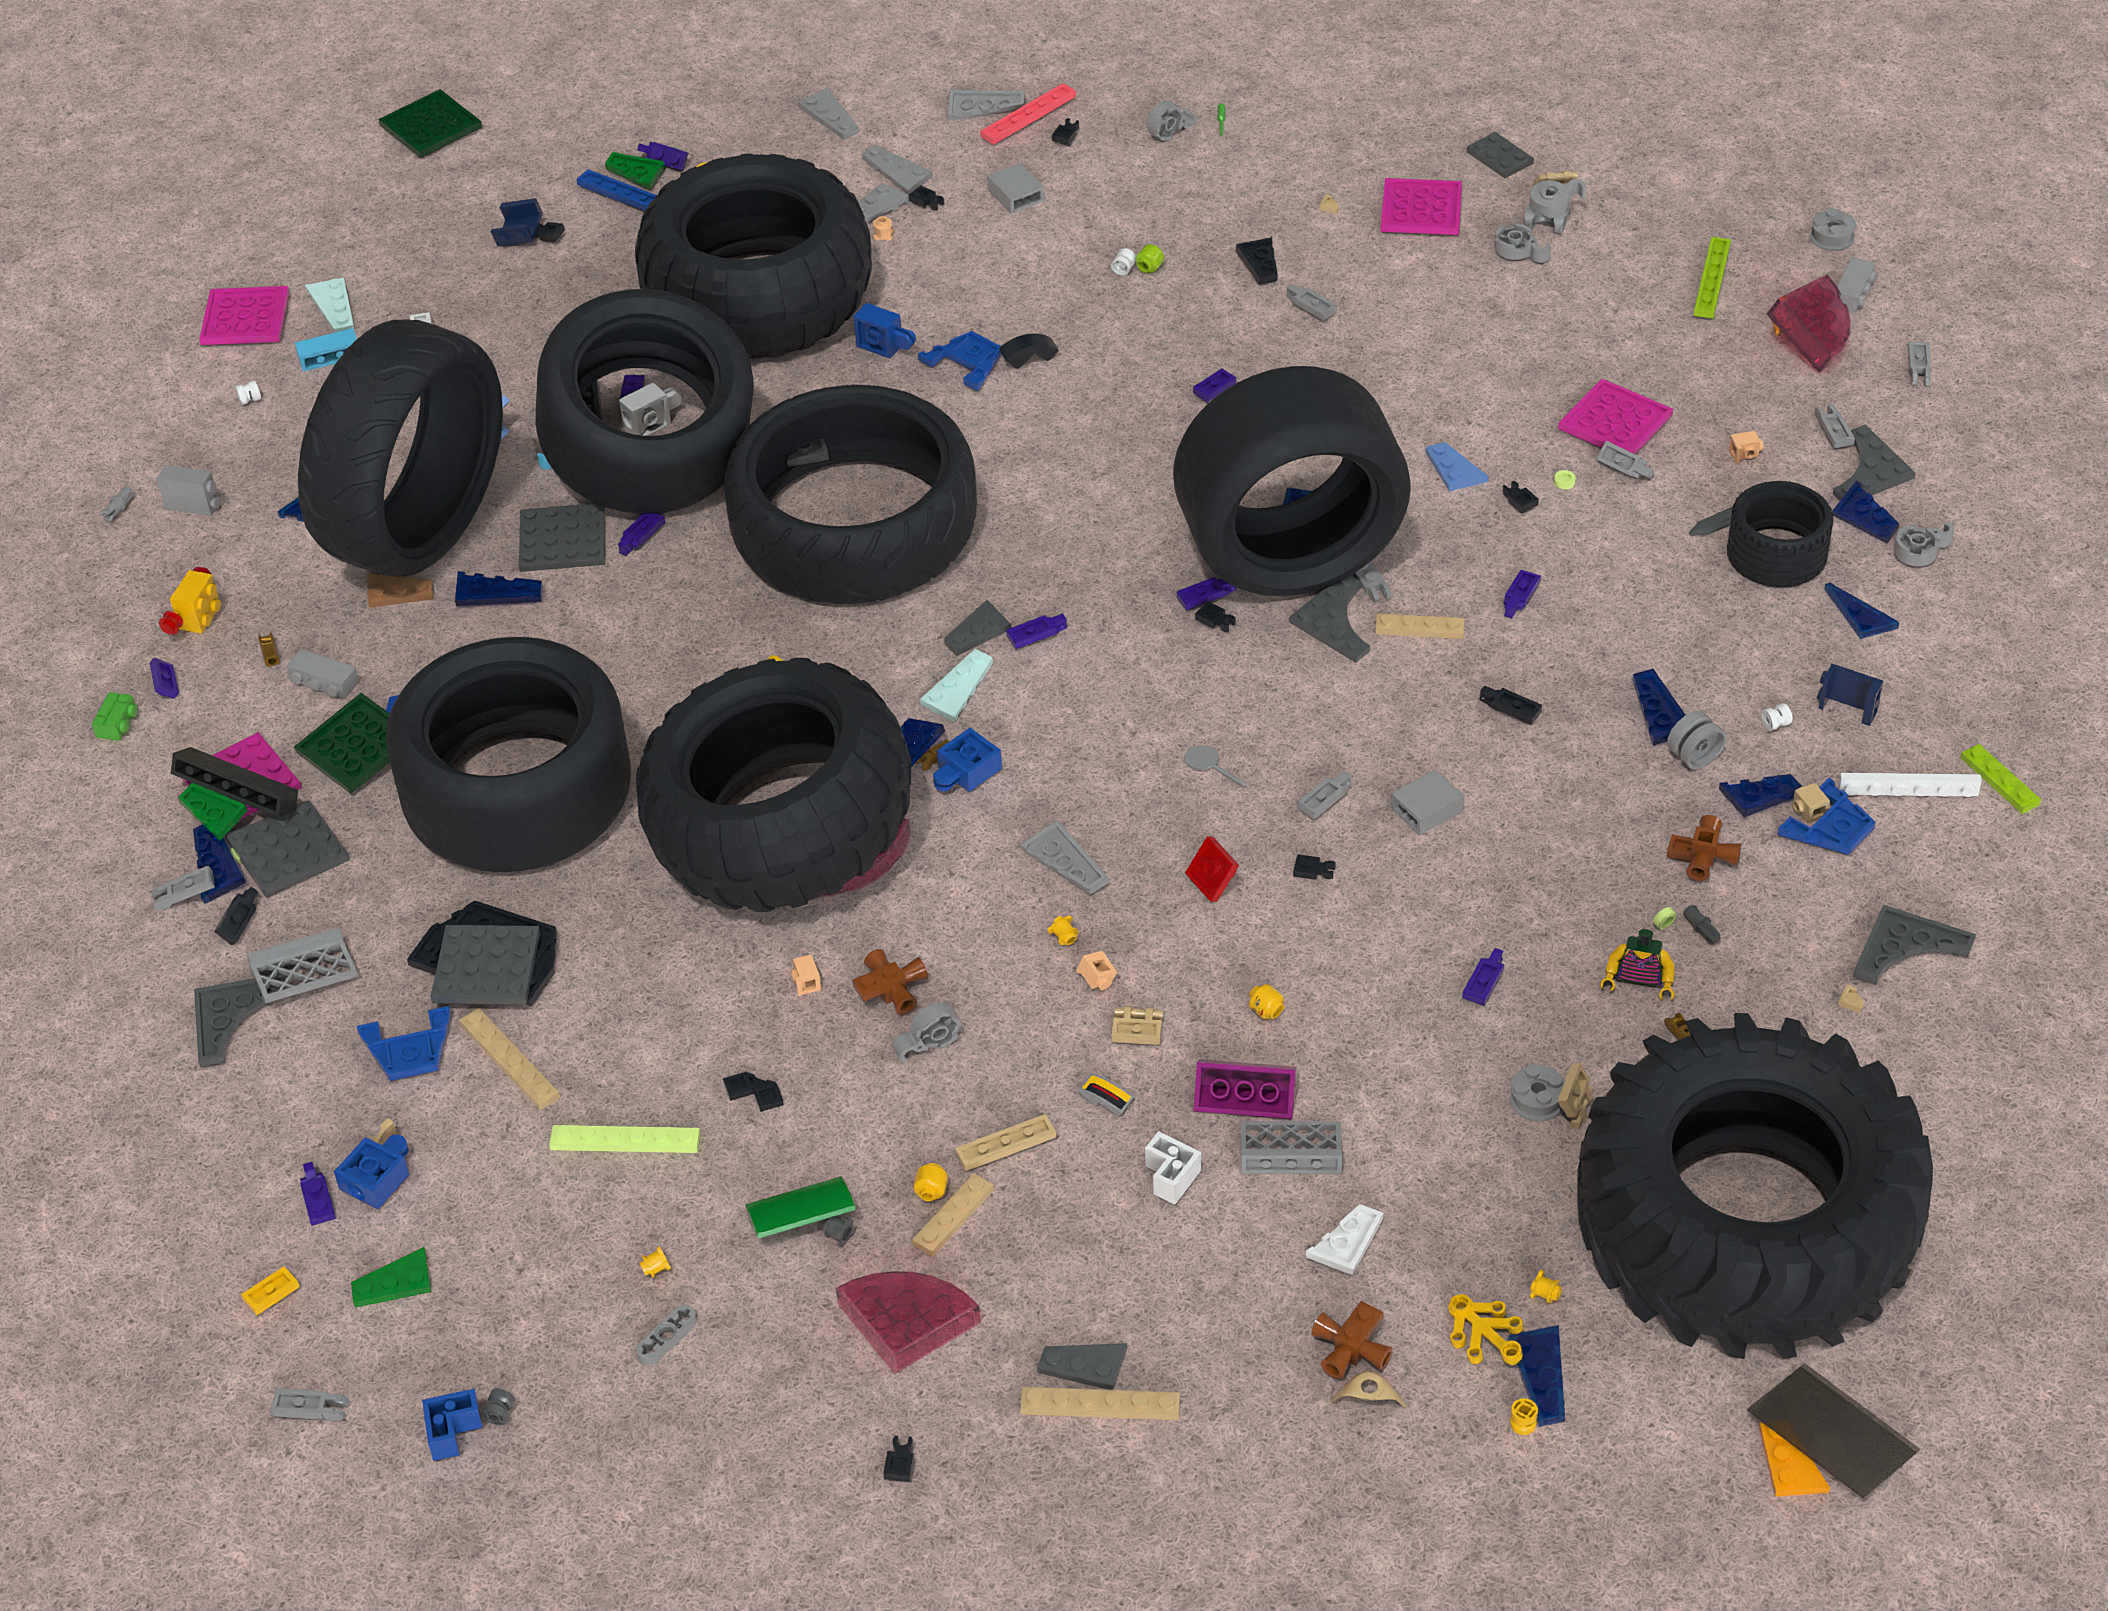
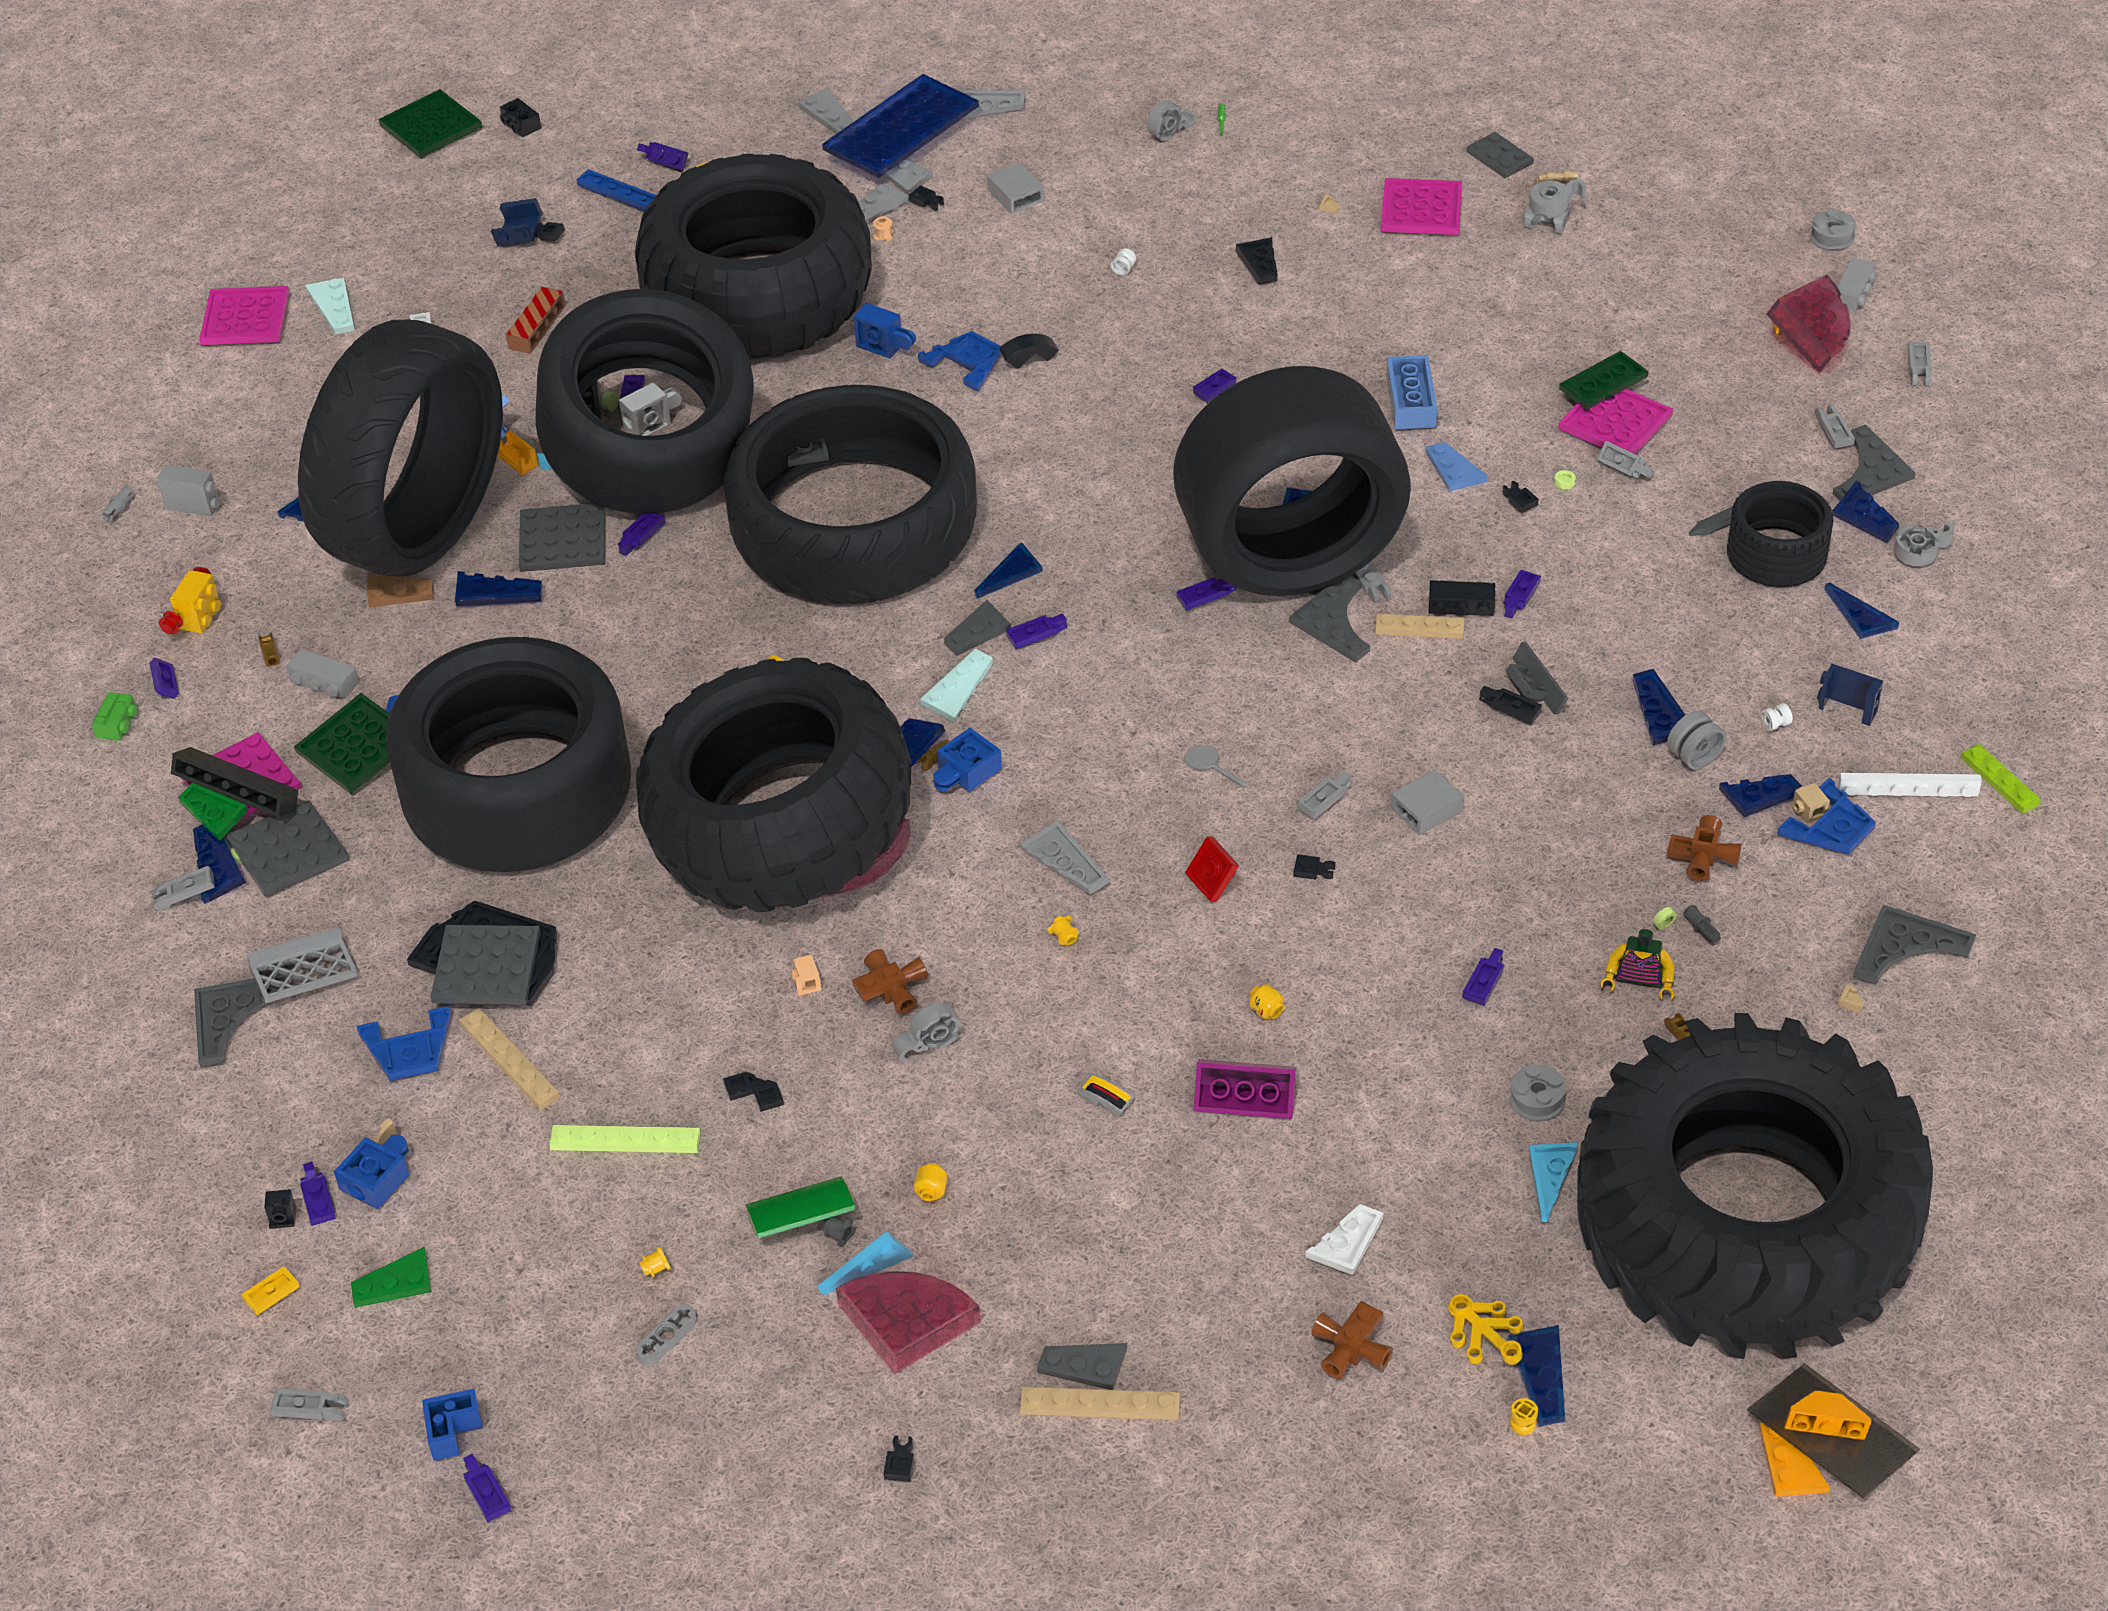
(237, 916): black hinge -> none
(243, 394): white wheel -> none
(280, 1208): none -> black brick
(324, 349): medium azure brick -> none
(485, 1489): none -> dark purple hinge
(497, 1409): dark grey wheel -> none
(517, 453): none -> light orange hinge
(520, 117): none -> black brick
(535, 320): none -> nougat brick
(609, 401): none -> yellowish green tile
(634, 168): green wing -> none
(875, 1257): none -> medium azure wing
(900, 125): none -> clear blue plate
(953, 1215): tan plate -> none
(1005, 1142): tan plate -> none
(1014, 568): none -> clear blue wing
(1028, 113): coral plate -> none
(1066, 133): black plate -> none
(1097, 970): light nougat brick -> none
(1137, 1026): tan plate -> none
(1149, 258): lime head -> none
(1174, 1166): white brick -> none
(1214, 615): black plate -> none
(1291, 1159): light grey fence -> none
(1311, 302): light grey hinge -> none
(1384, 1389): tan piece -> none
(1411, 392): none -> medium blue brick
(1461, 598): none -> black brick
(1519, 243): light grey piece -> none
(1535, 680): none -> dark grey bracket
(1545, 1288): yellow brick -> none
(1549, 1169): none -> medium azure wing
(1576, 1094): tan plate -> none
(1603, 380): none -> dark green tile
(1712, 277): lime plate -> none
(1745, 446): light nougat brick -> none
(1828, 1415): none -> light orange slope

